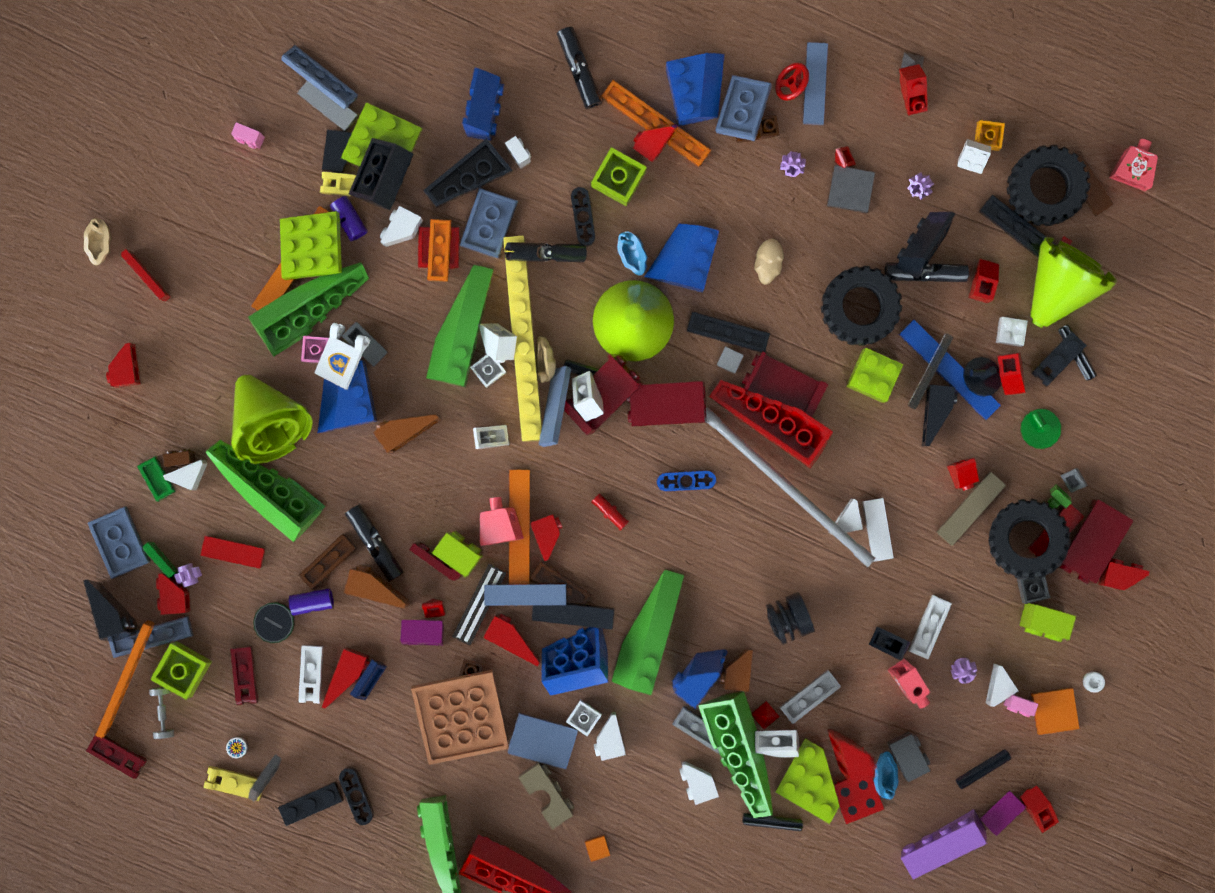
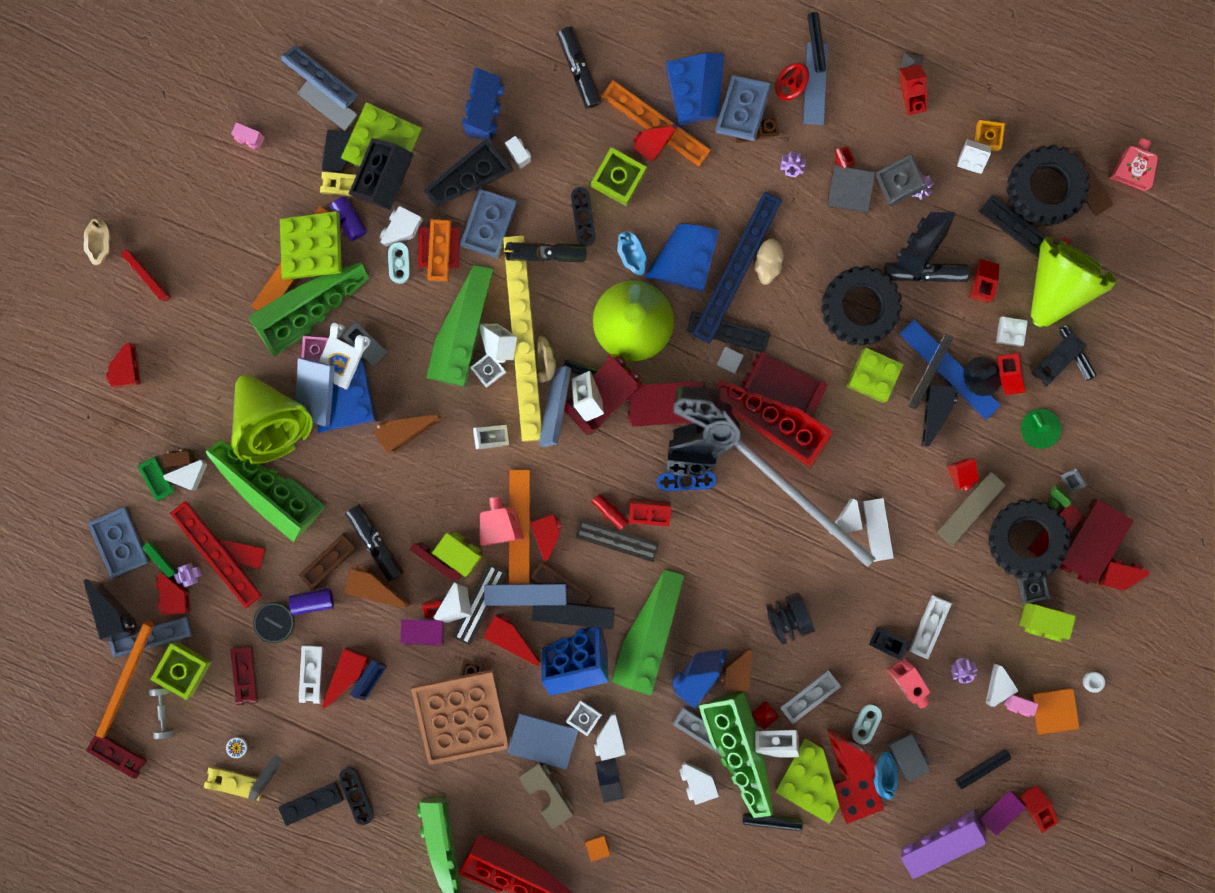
(216, 554): none -> red tile
(315, 389): none -> sand blue tile
(399, 263): none -> light aqua plate
(455, 605): none -> white slope
(609, 780): none -> black slope
(617, 540): none -> clear smoke tile
(650, 512): none -> red hinge
(699, 444): none -> black piece
(737, 267): none -> dark blue tile
(816, 42): none -> black axle
(867, 724): none -> light aqua plate
(901, 180): none -> flat silver tile

